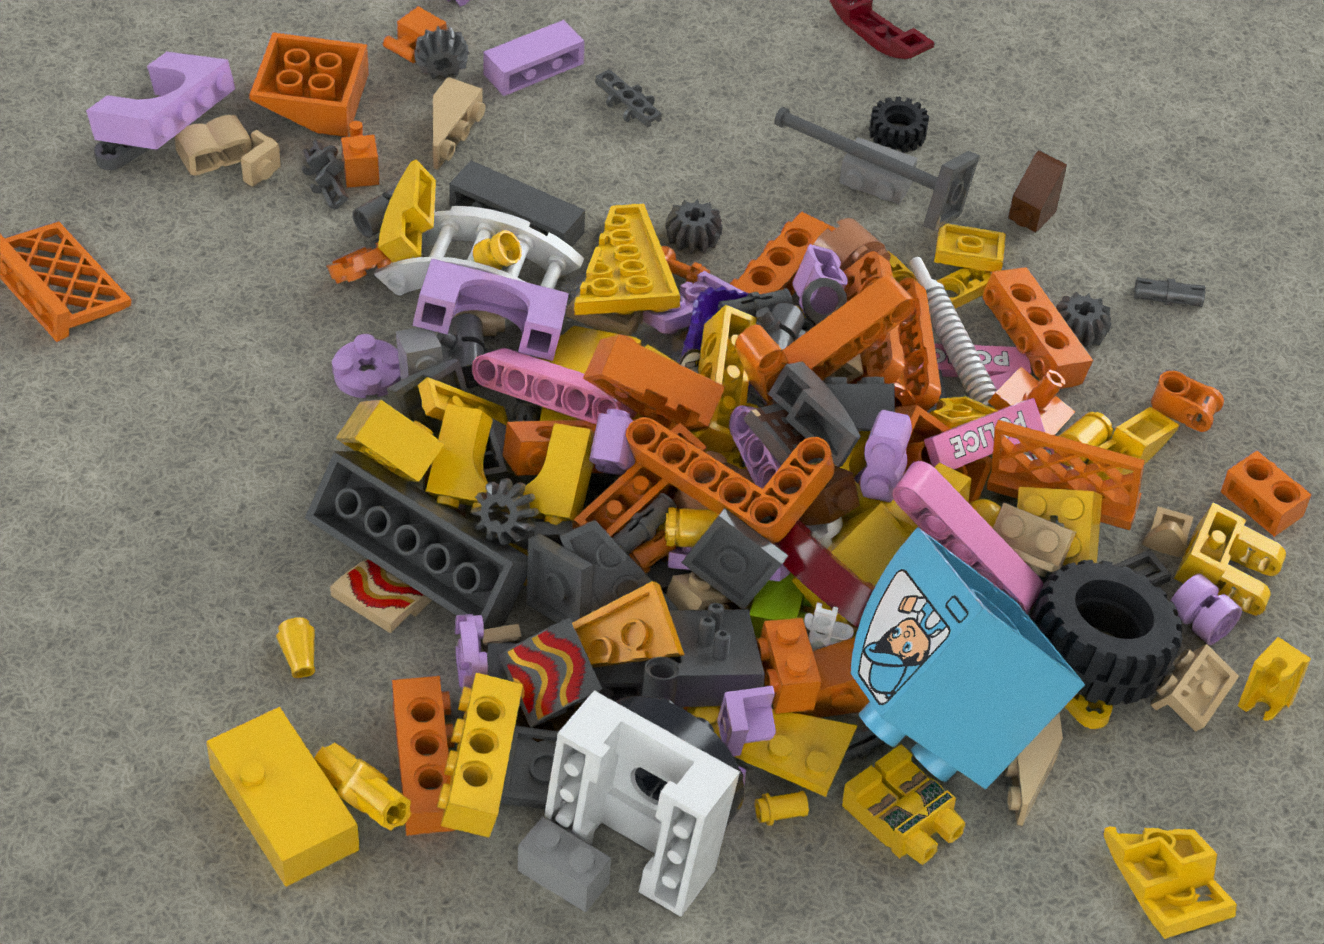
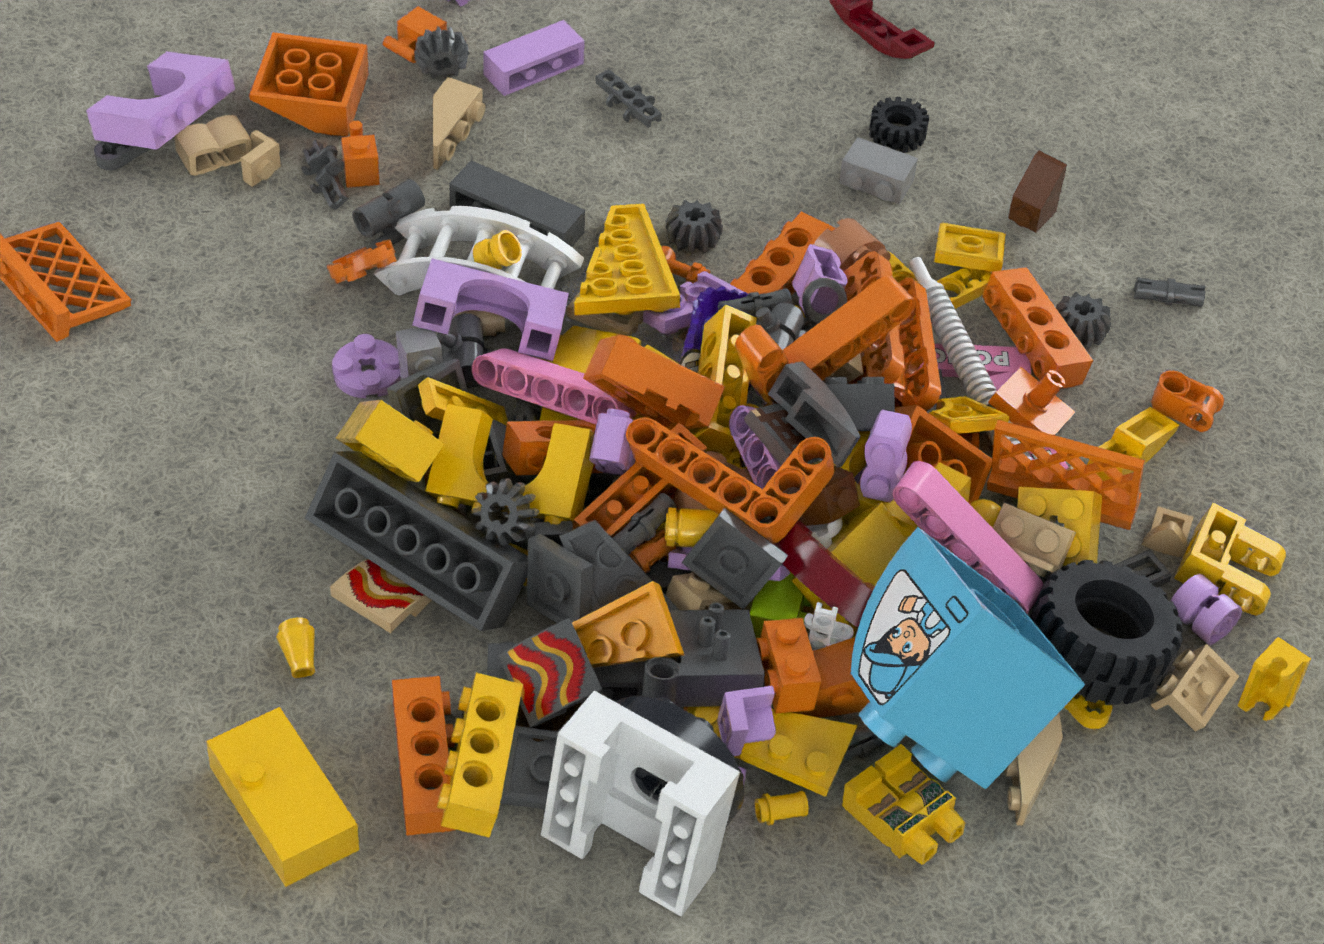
(363, 786): yellow piece -> none
(408, 214): yellow slope -> none
(468, 652): lavender plate -> none
(502, 634): tan tile -> none
(564, 864): light grey brick -> none
(949, 187): dark grey tile -> none
(976, 438): bright pink tile -> none
(1090, 429): yellow piece -> none
(1164, 873): yellow slope -> none
(1265, 493): orange brick -> none

